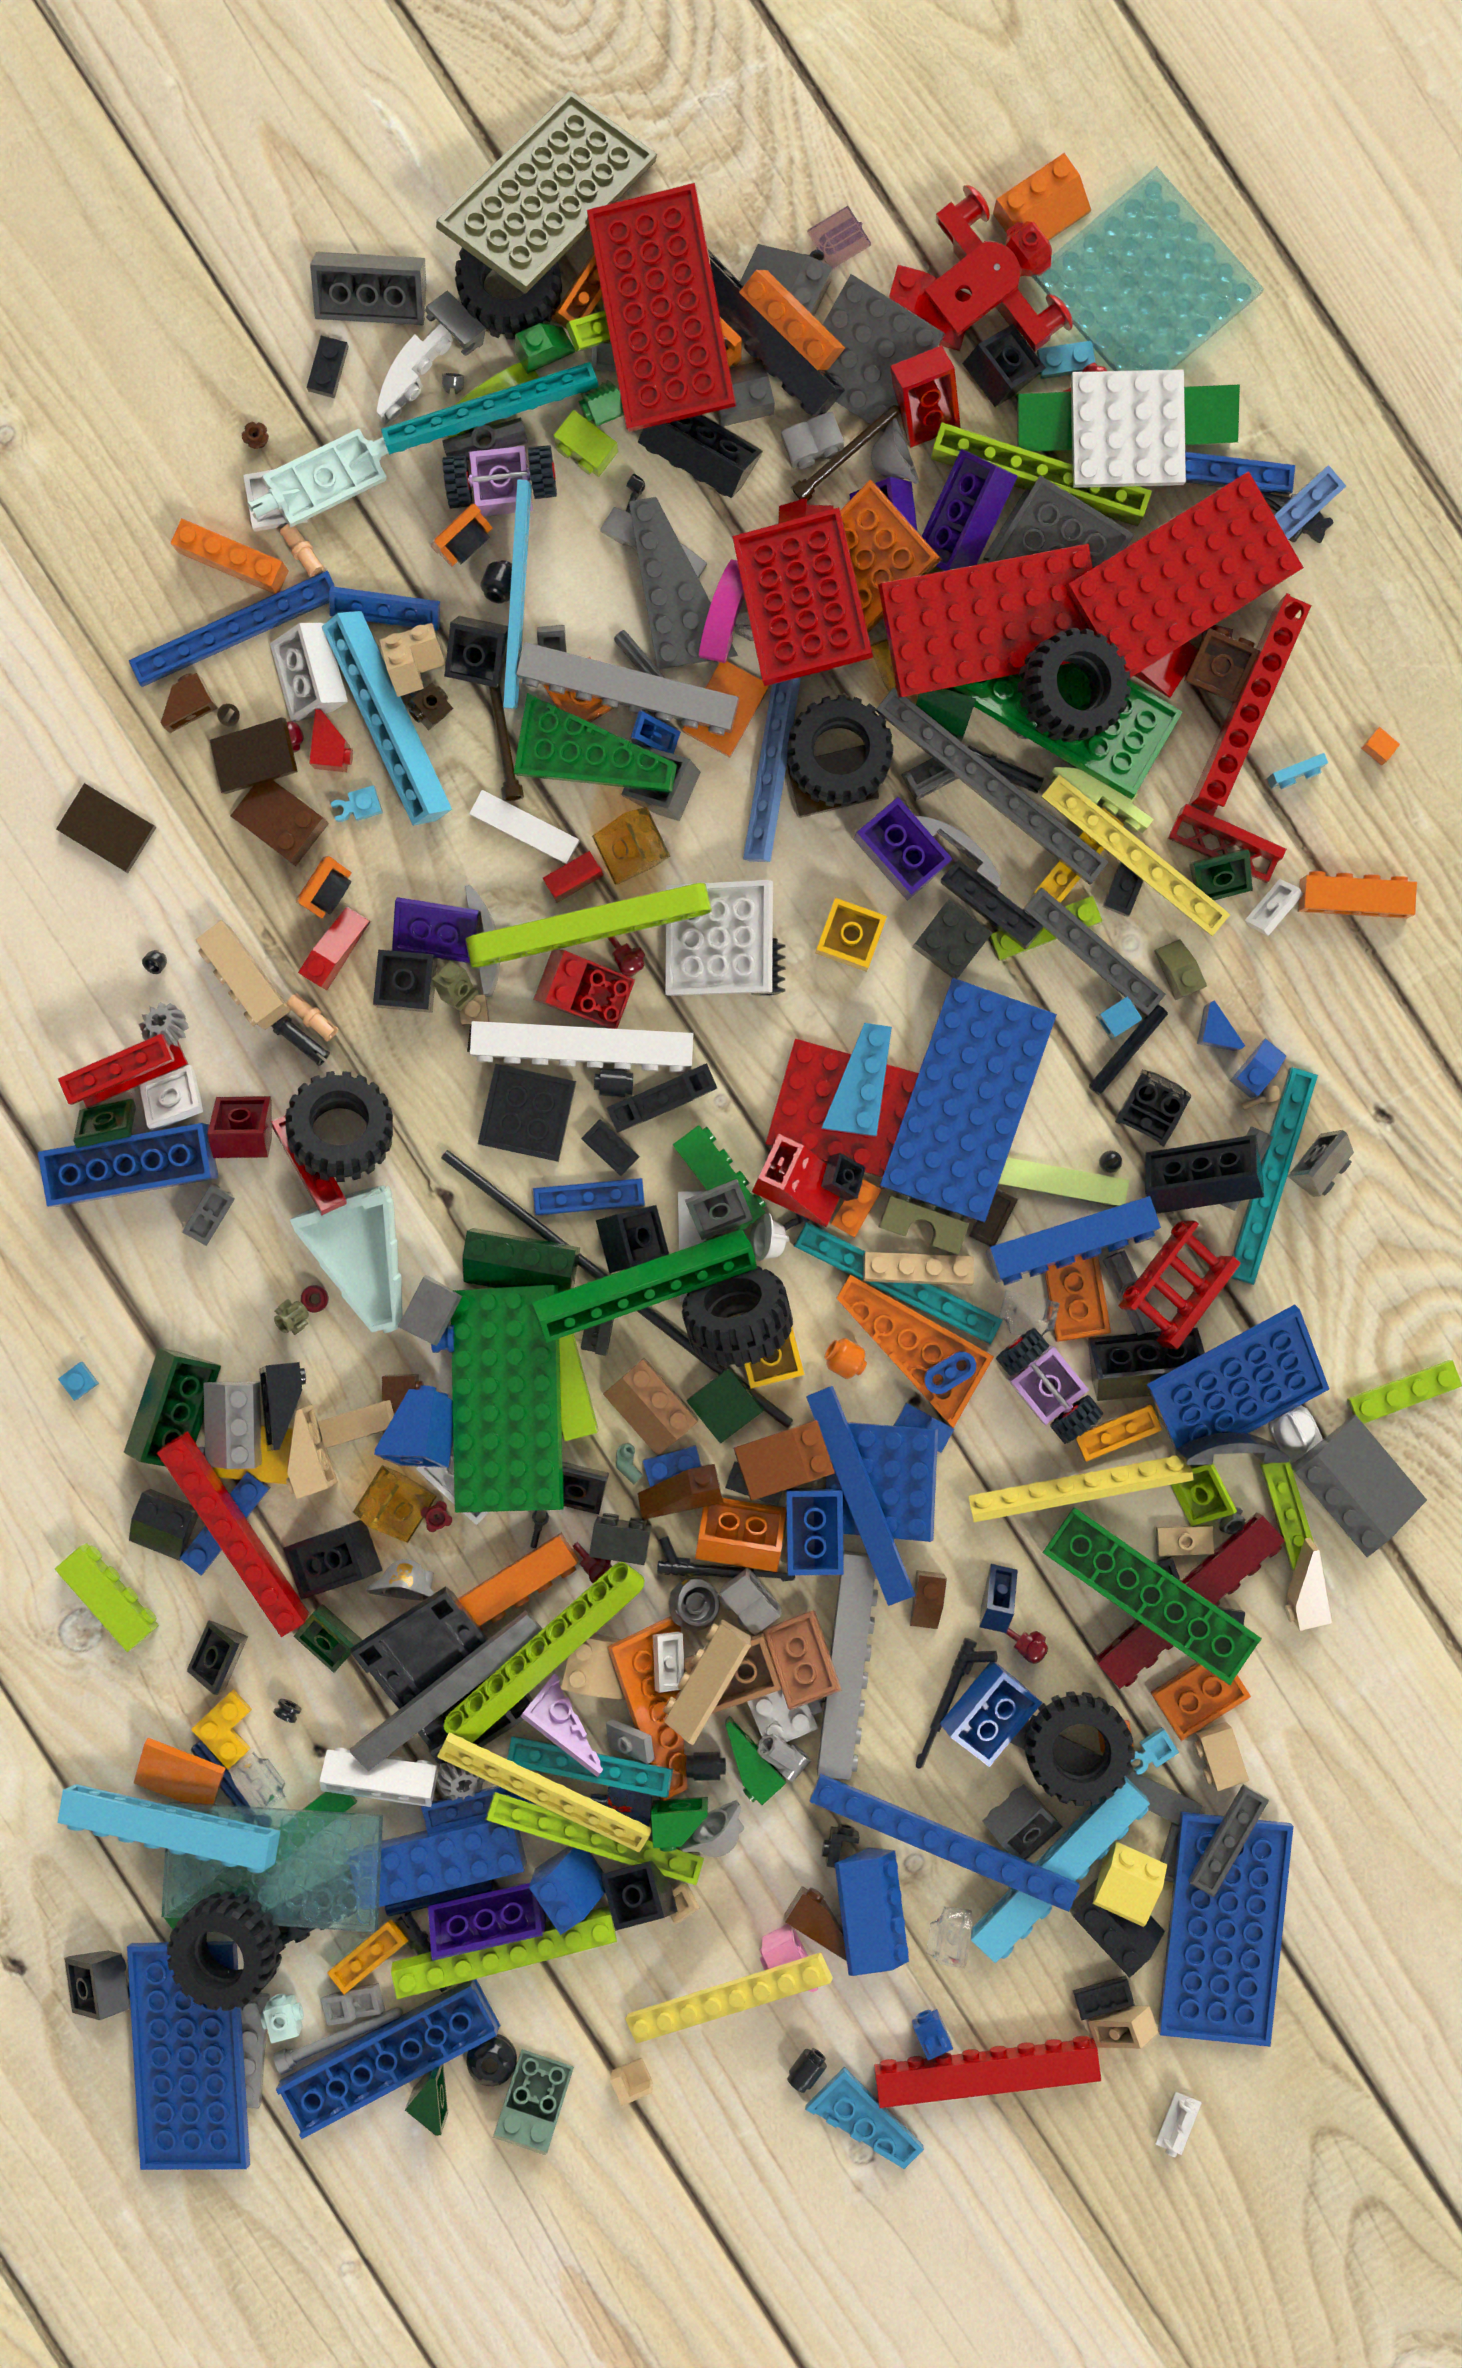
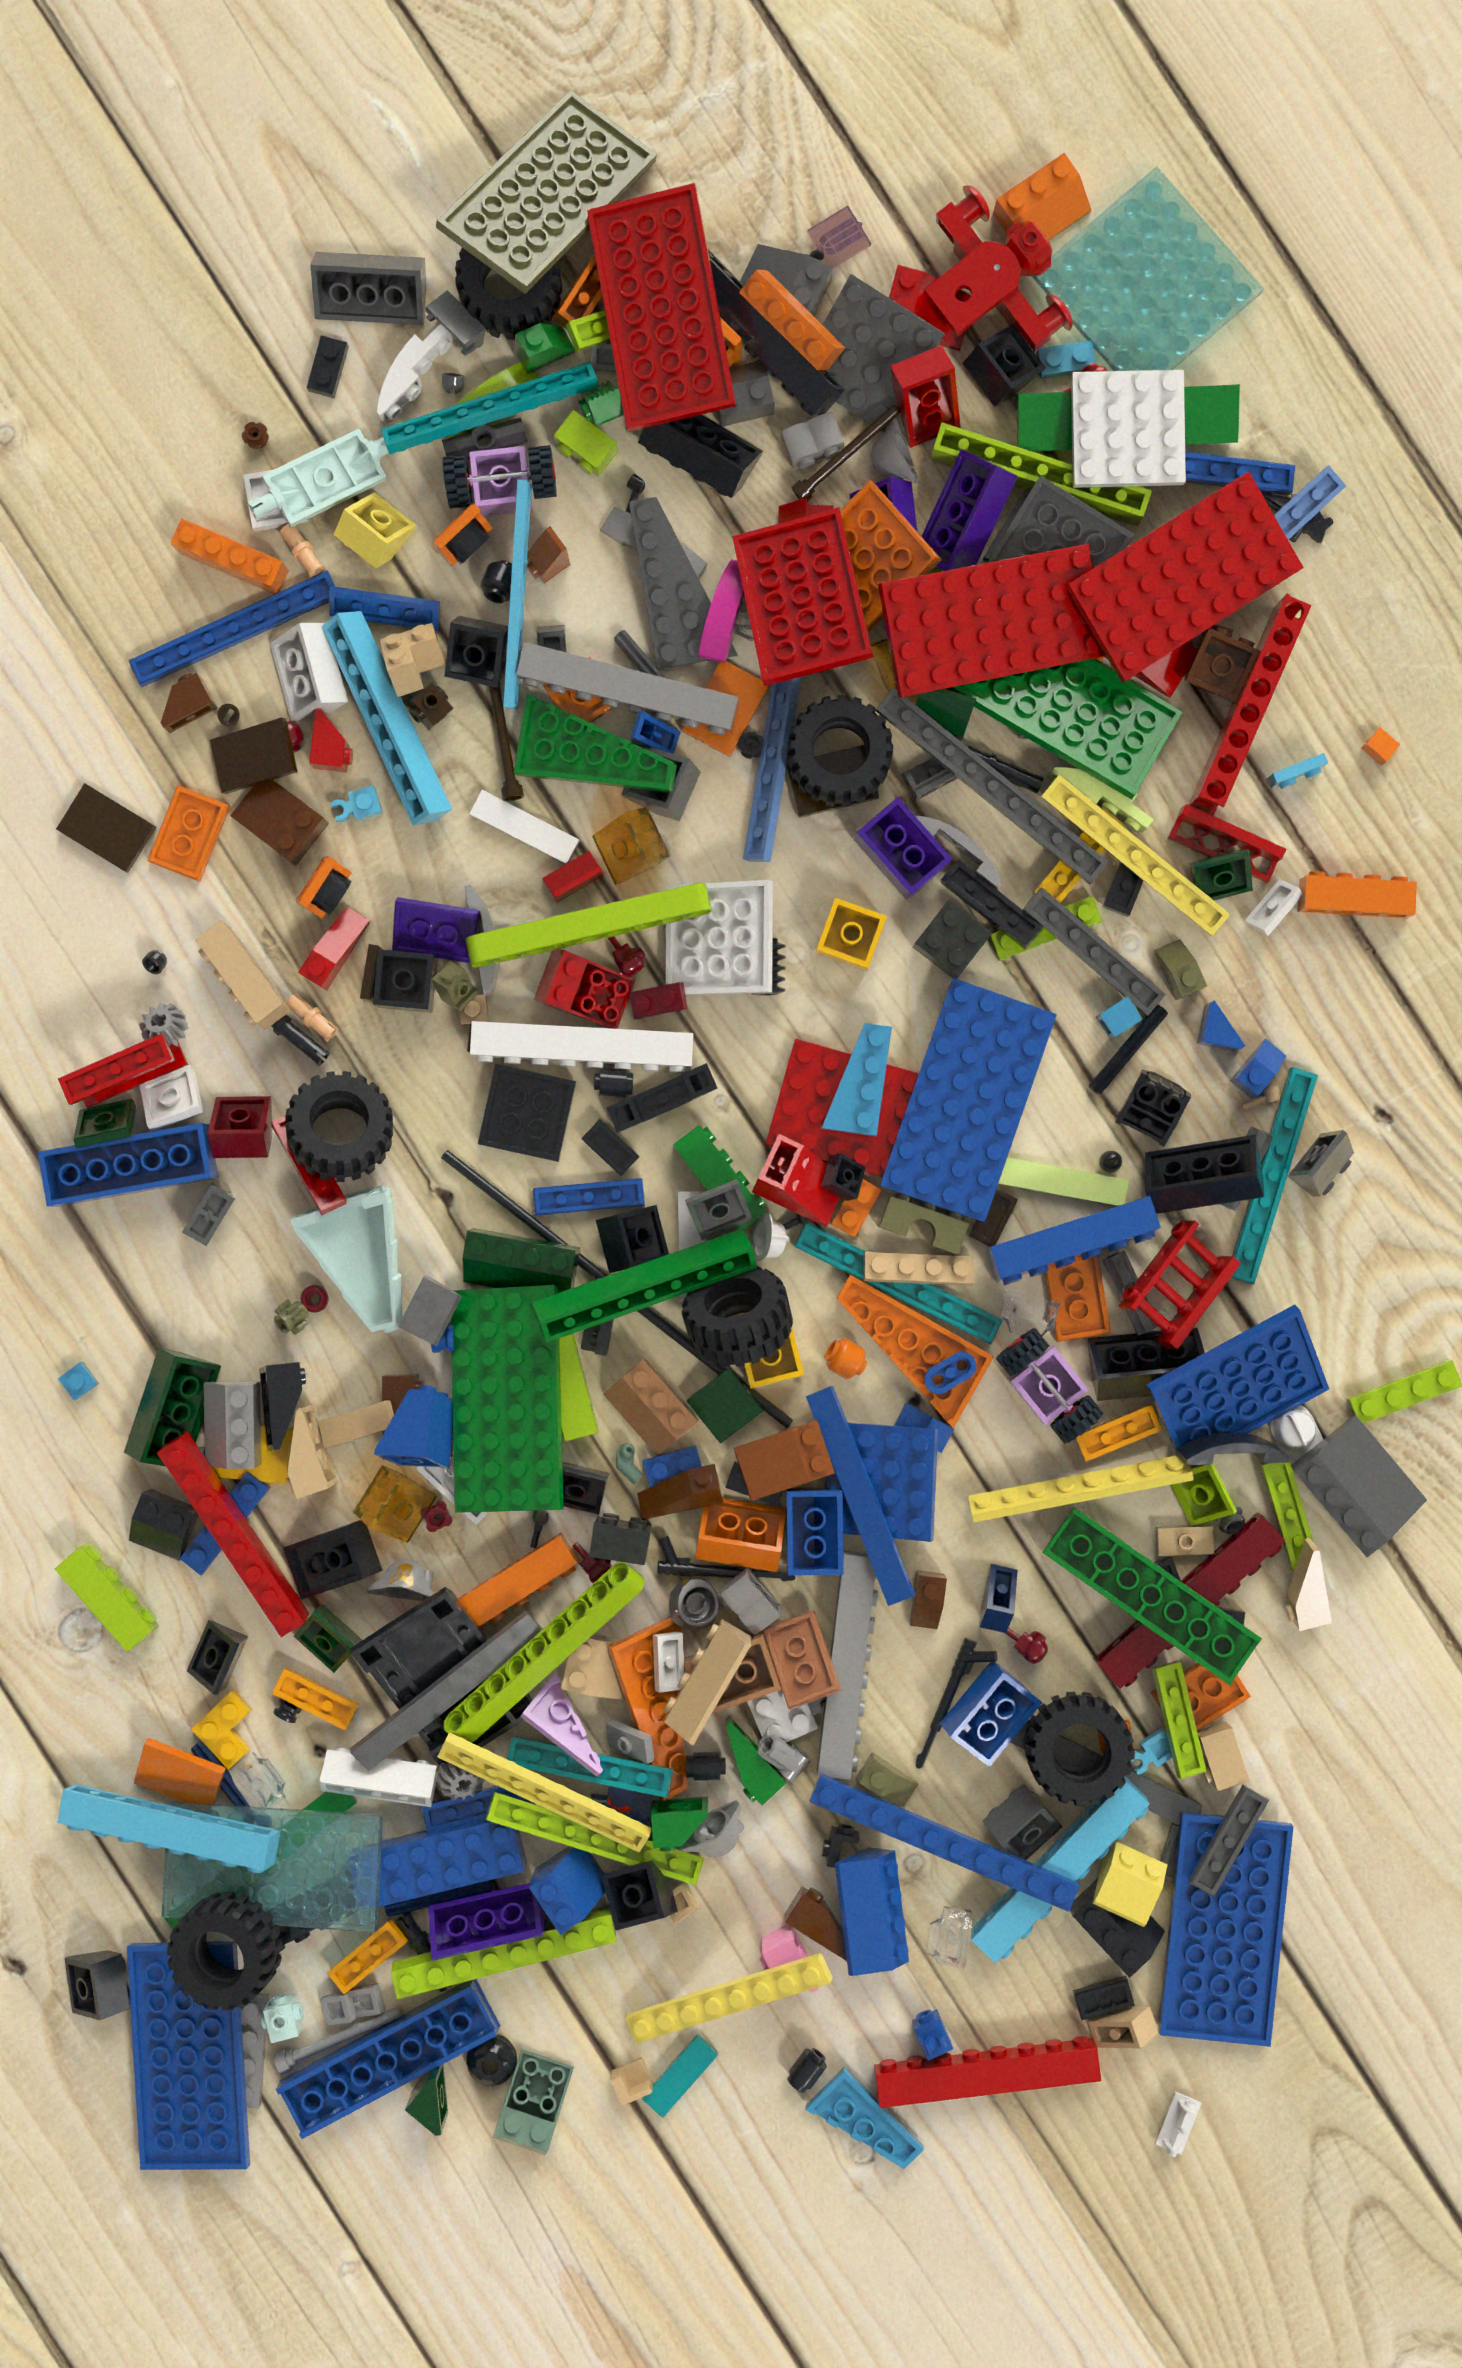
(188, 833): none -> orange tile
(315, 1698): none -> light orange plate
(368, 983): none -> dark brown tile
(374, 529): none -> light yellow slope
(547, 556): none -> dark orange slope
(658, 1000): none -> dark red plate
(680, 2075): none -> teal tile
(748, 738): none -> black plate
(886, 1780): none -> olive slope
(1106, 679): black tyre -> none
(1178, 1719): none -> lime plate

